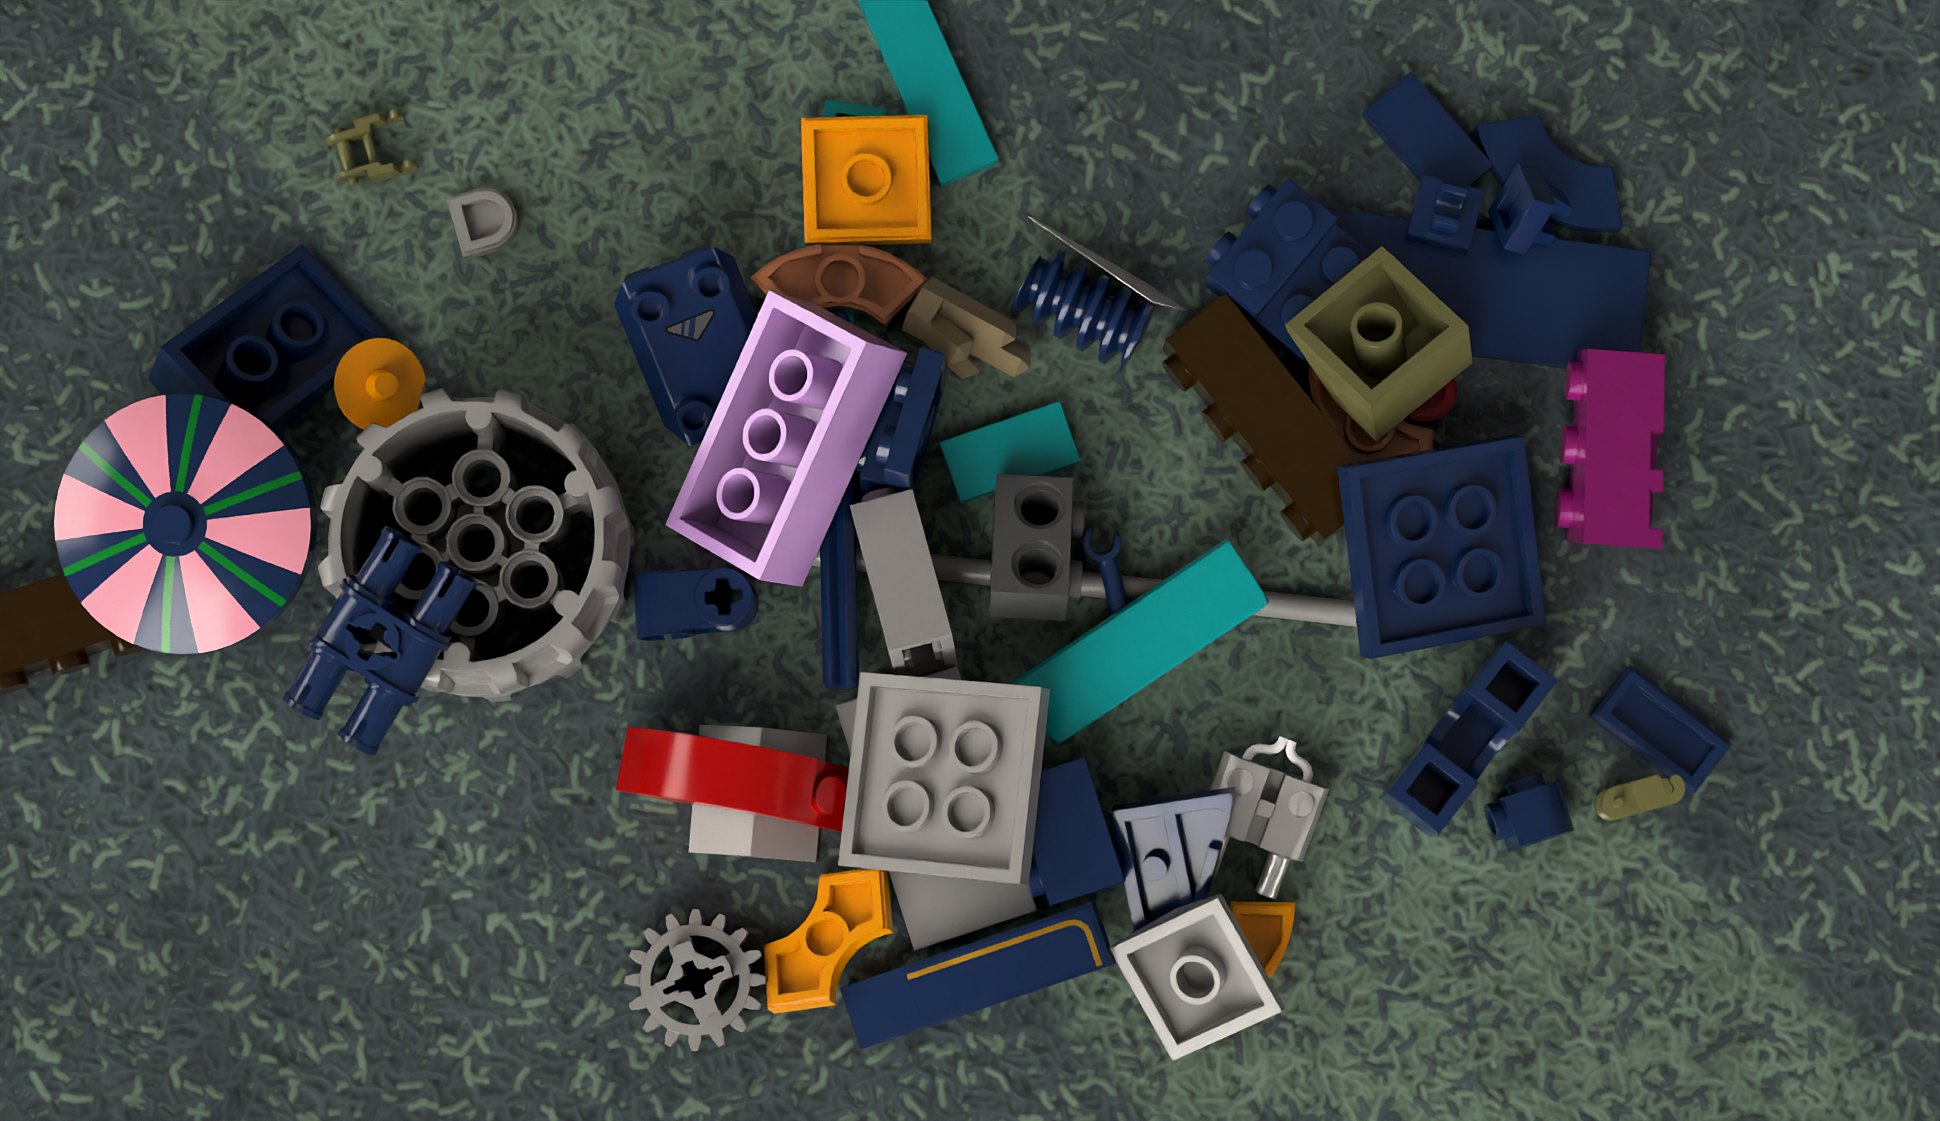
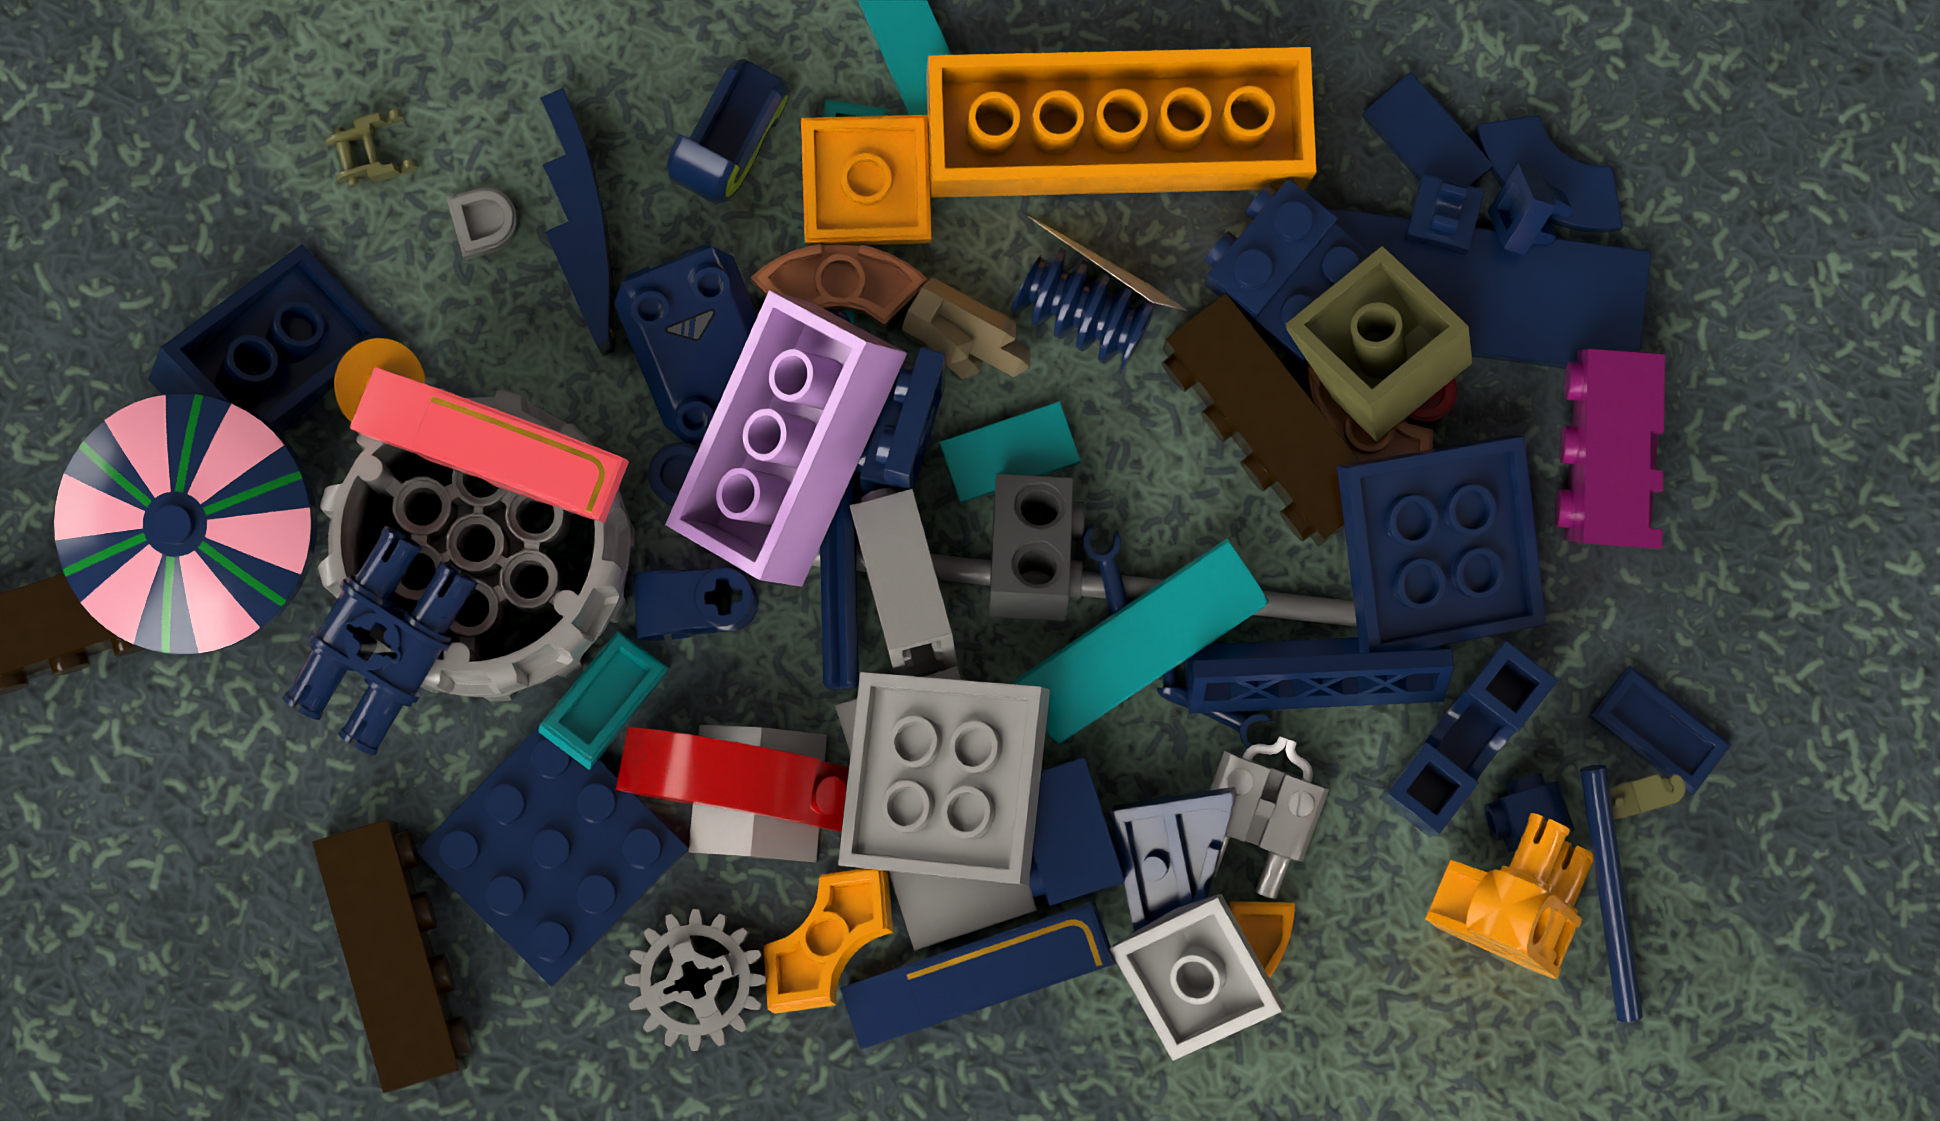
(391, 955): none -> dark brown brick
(489, 445): none -> coral slope
(551, 853): none -> dark blue plate
(584, 240): none -> dark blue slope
(603, 700): none -> teal tile
(669, 470): none -> dark blue tile
(729, 132): none -> dark blue animal
(1119, 121): none -> light orange brick
(1236, 720): none -> dark blue piece
(1312, 675): none -> dark blue fence
(1523, 908): none -> light orange piece
(1611, 893): none -> dark blue bar

